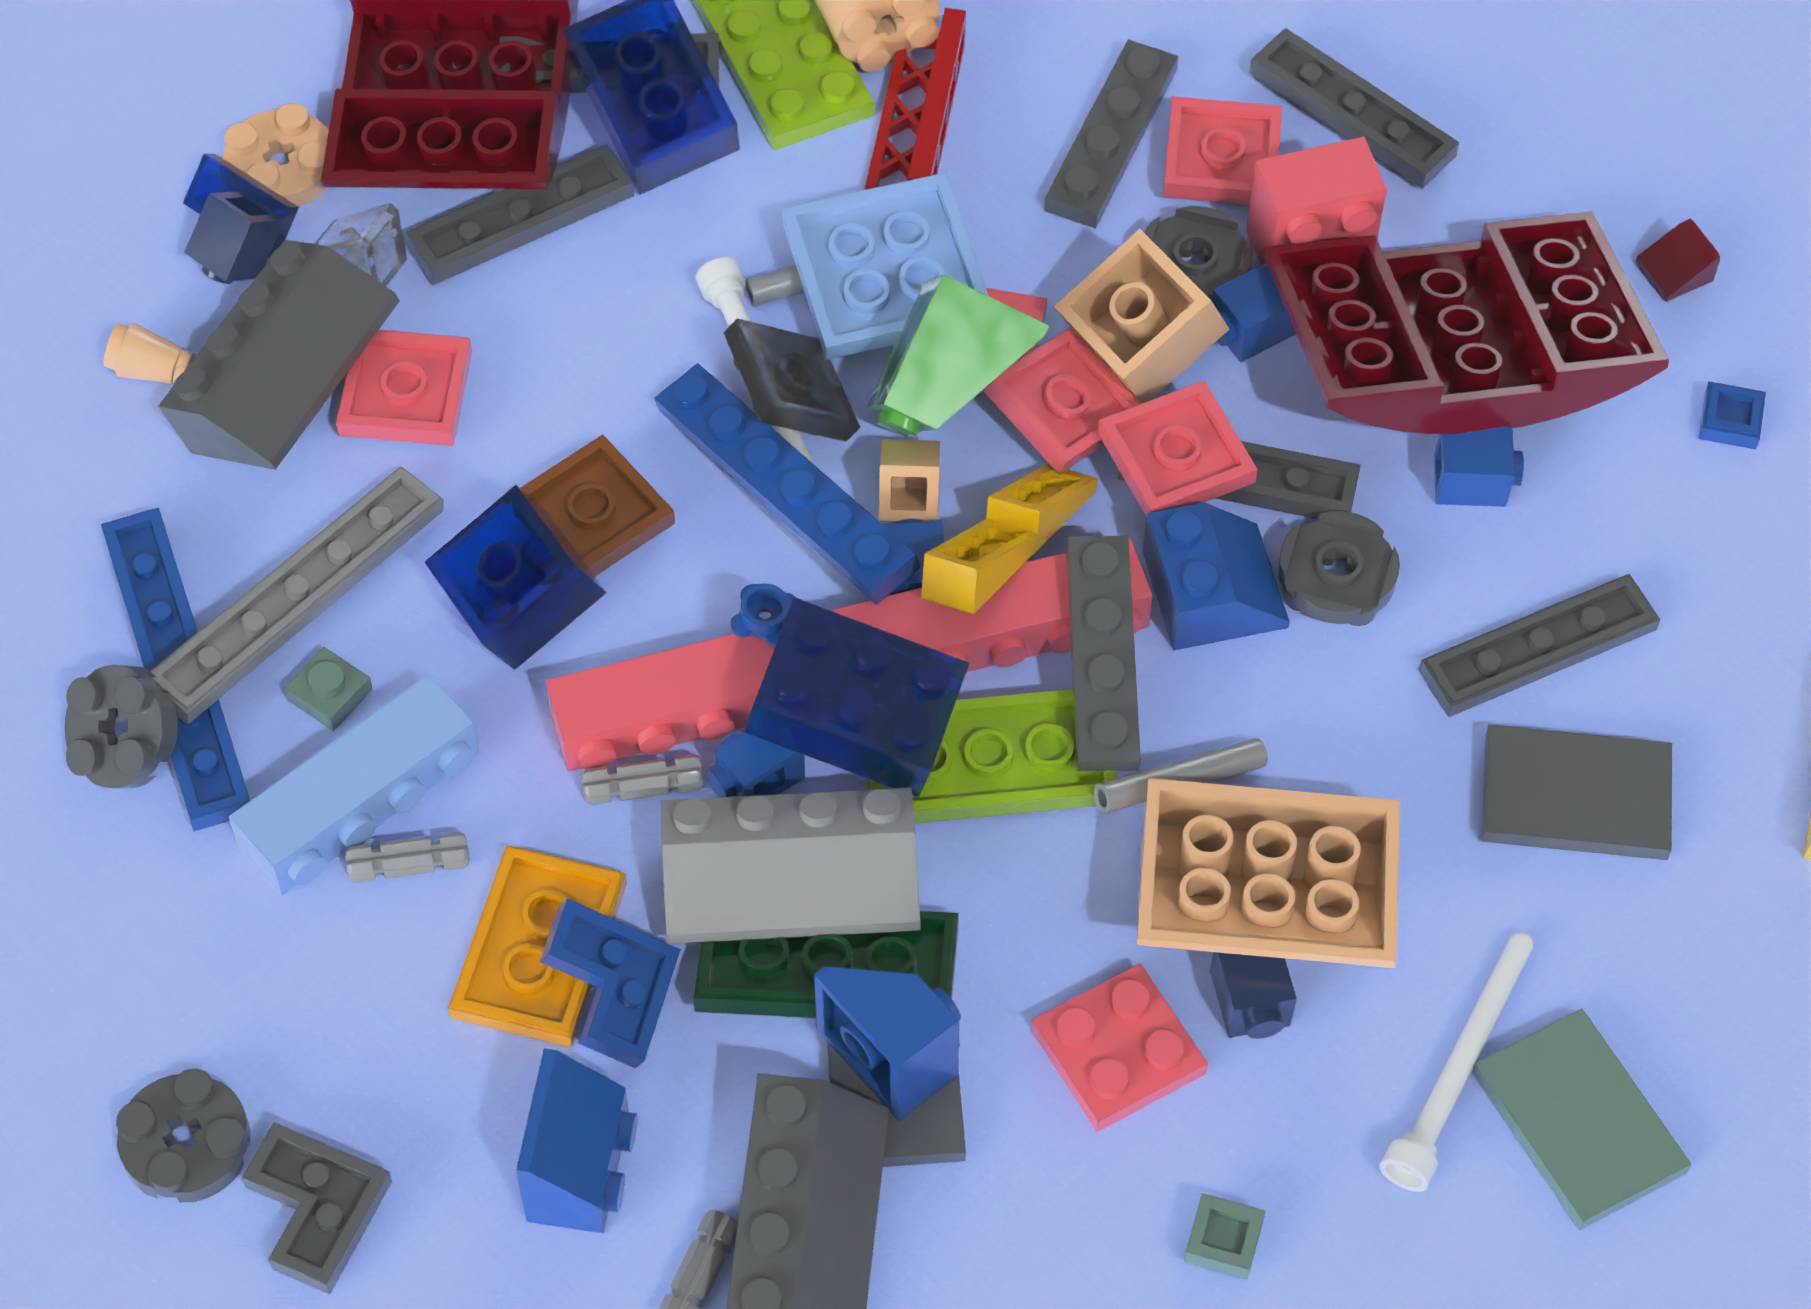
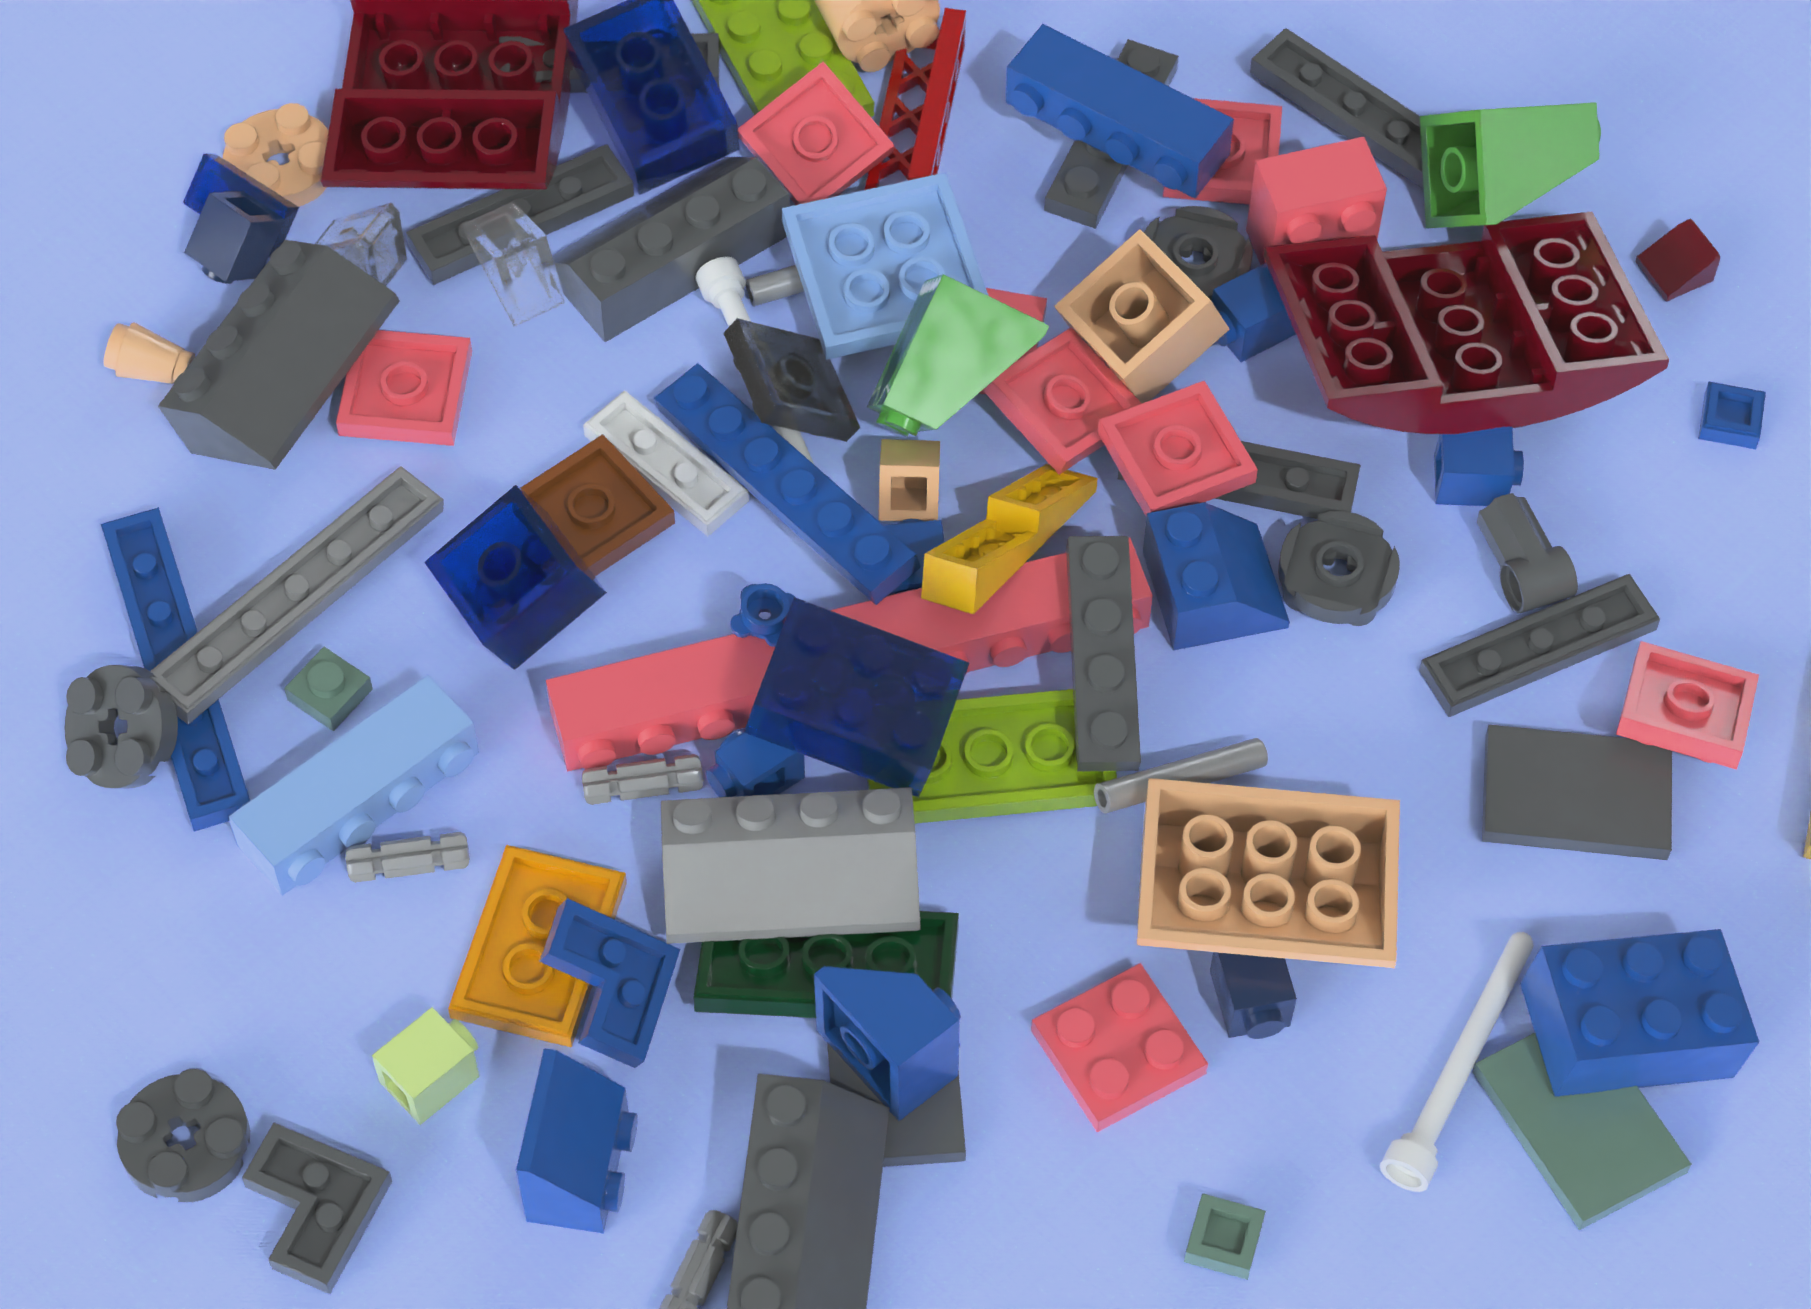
(427, 1064): none -> yellowish green brick
(516, 262): none -> clear slope
(658, 247): none -> dark grey slope
(669, 463): none -> white tile
(815, 138): none -> coral plate
(1118, 111): none -> blue brick
(1501, 159): none -> bright green slope
(1530, 567): none -> dark grey piece
(1638, 1012): none -> blue brick
(1688, 705): none -> coral plate

